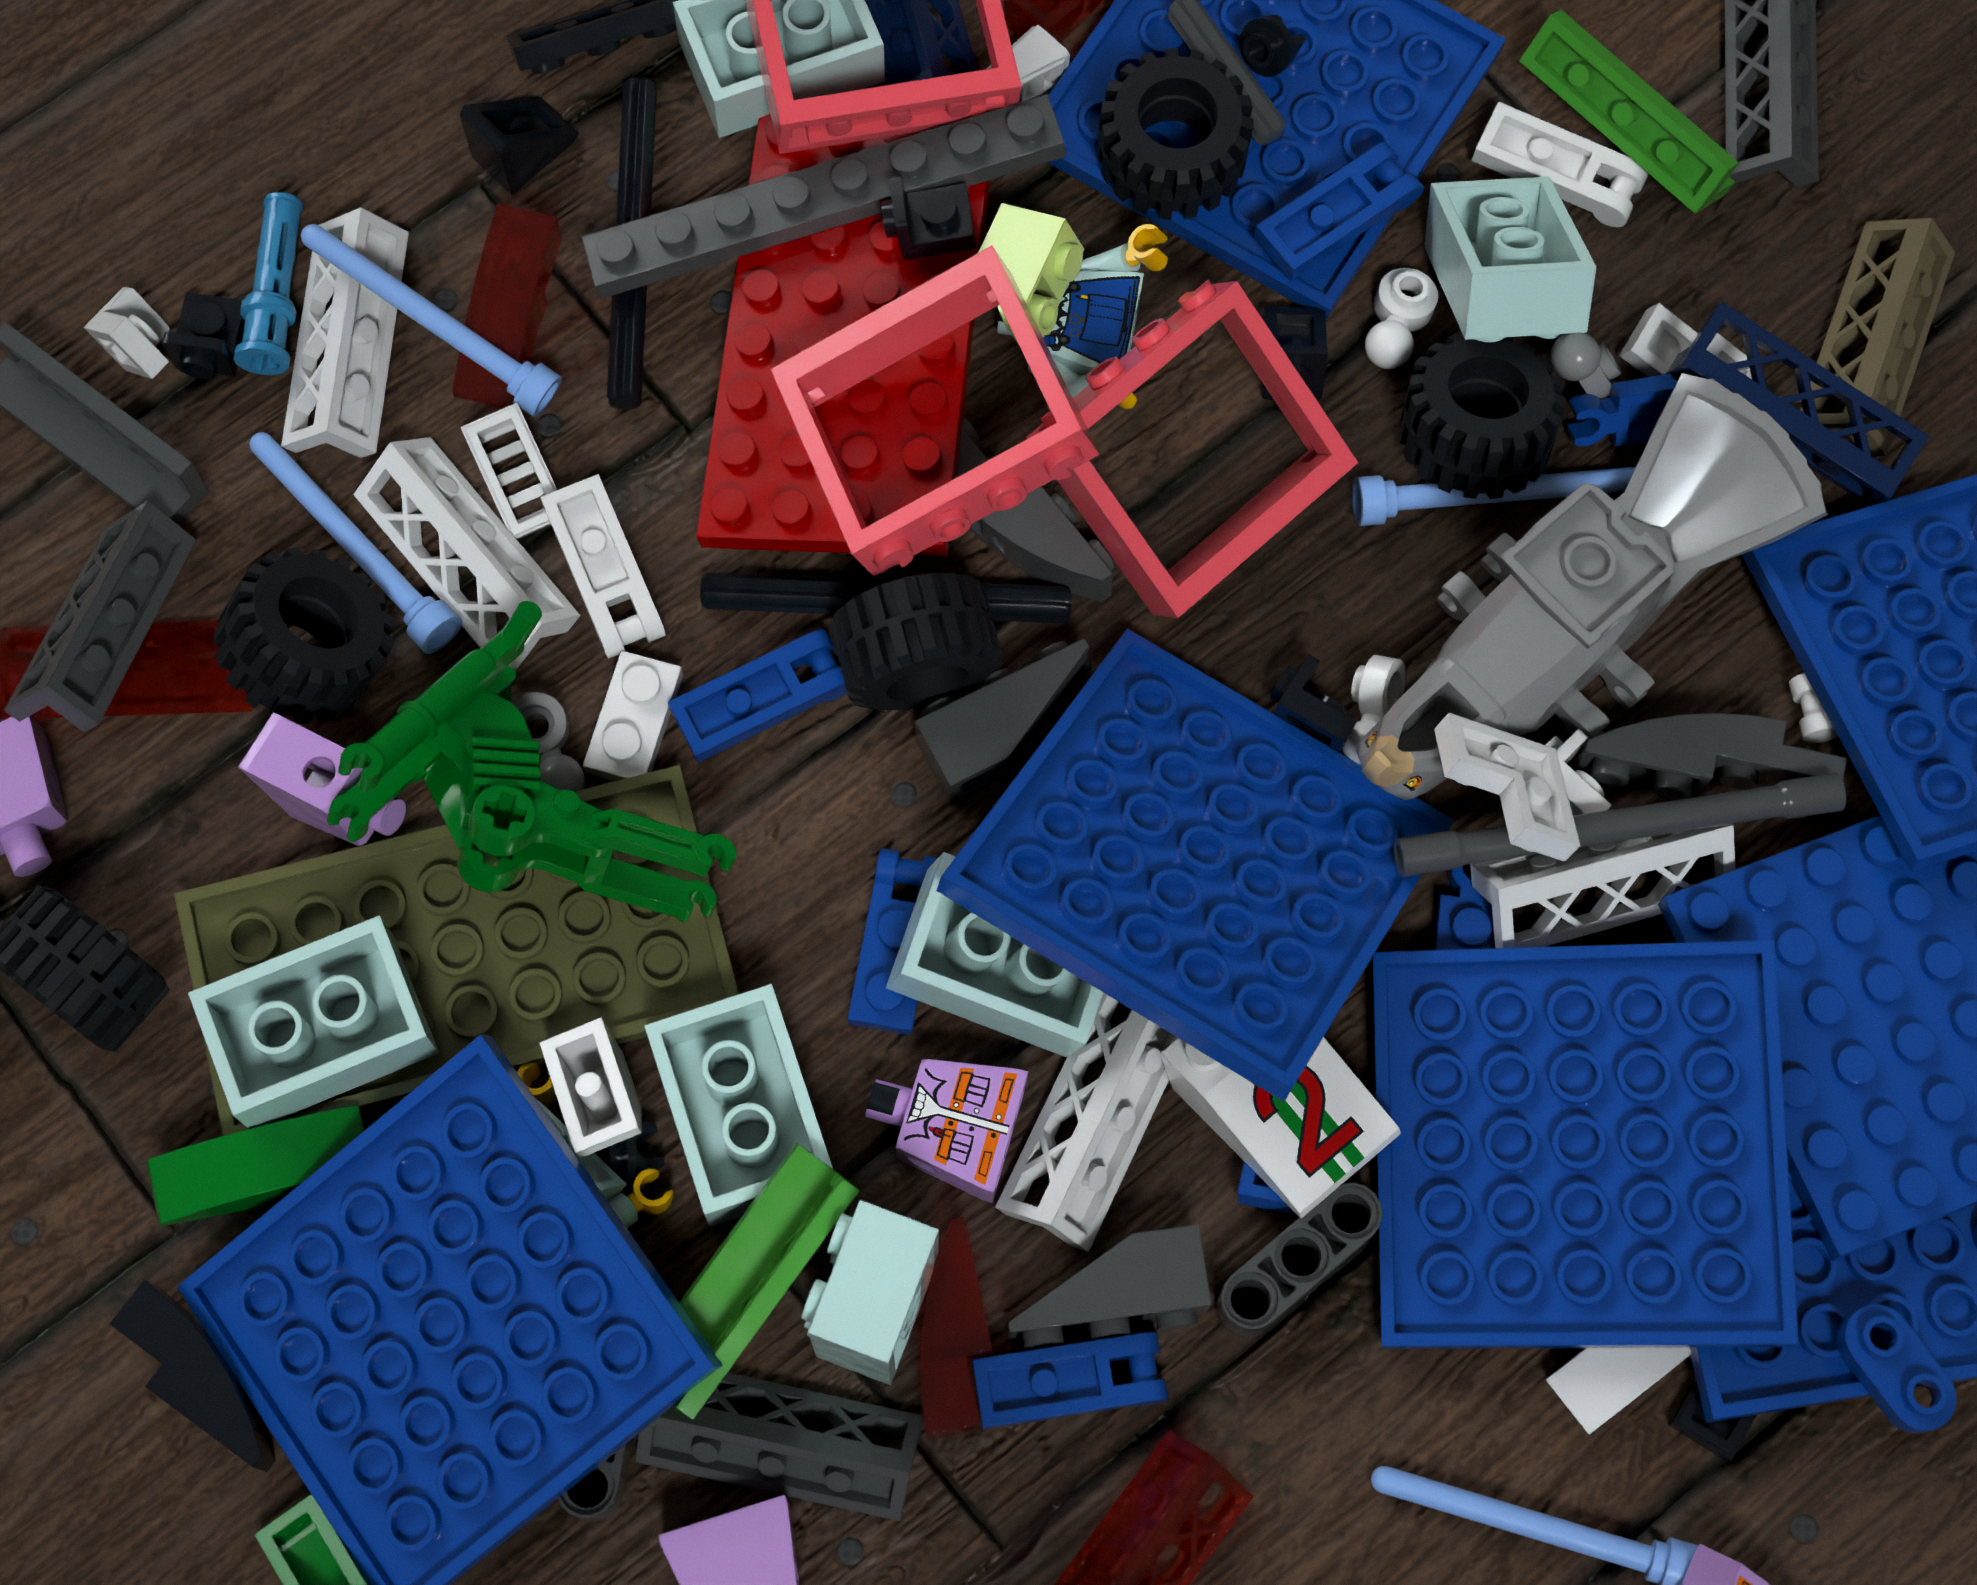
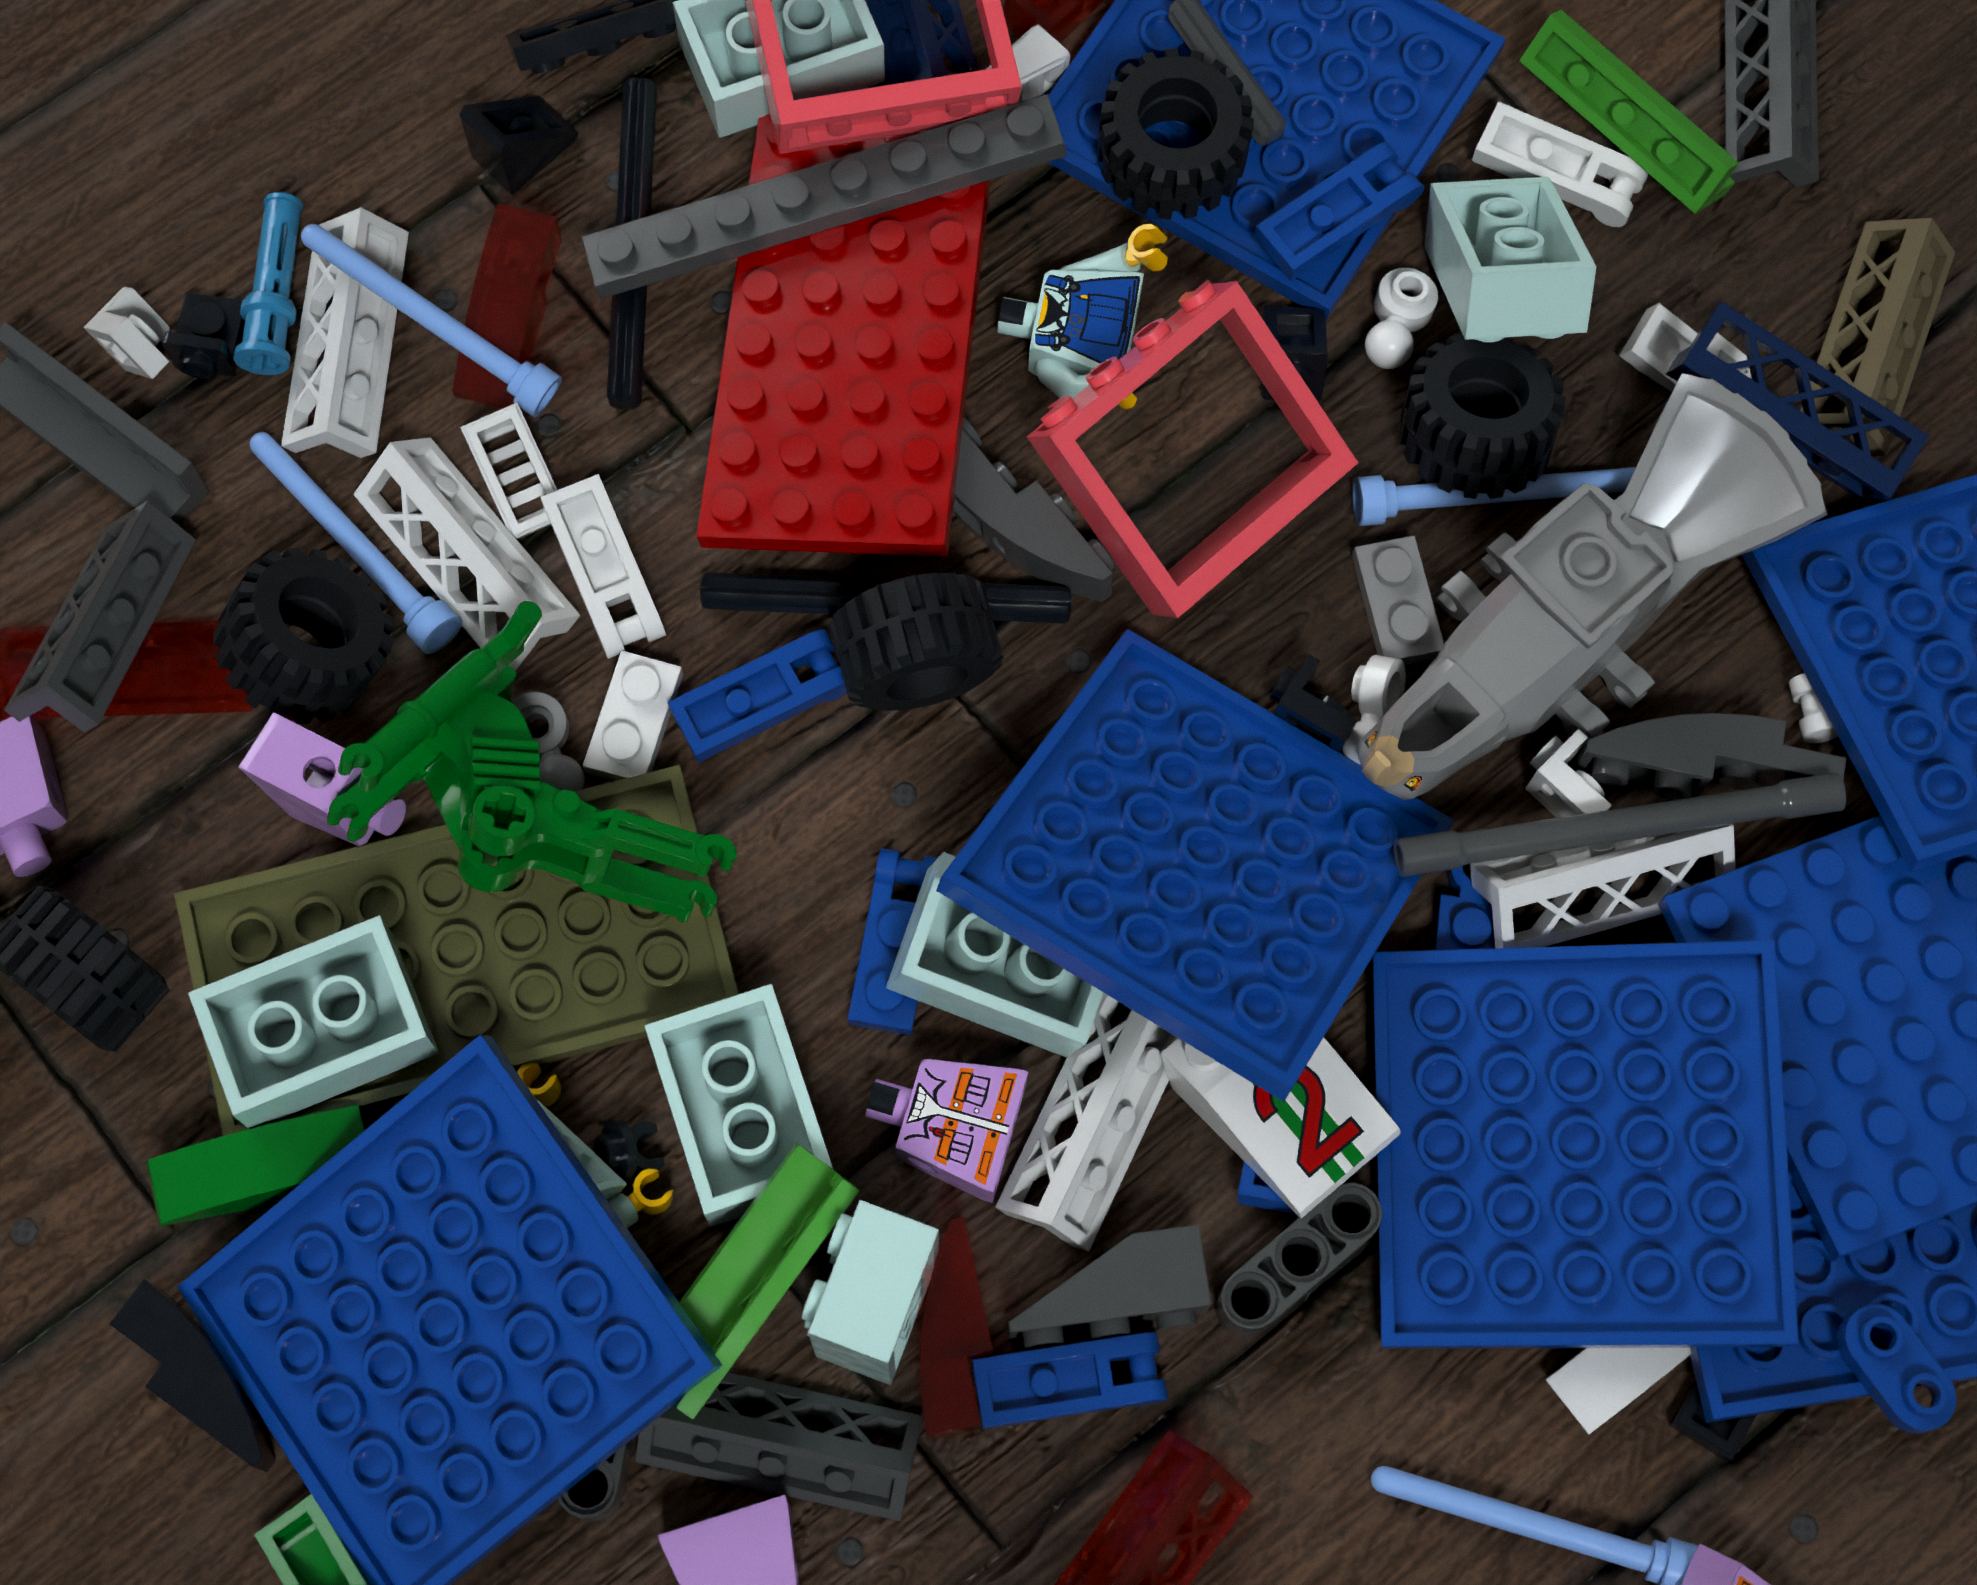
(593, 1087): white slope -> none
(892, 335): coral window -> none
(929, 219): black bracket -> none
(987, 731): dark grey slope -> none
(1041, 257): yellowish green slope -> none
(1268, 45): black plate -> none
(1398, 600): none -> light grey plate
(1522, 775): white plate -> none
(1583, 360): light grey plate -> none
(1625, 416): blue plate -> none

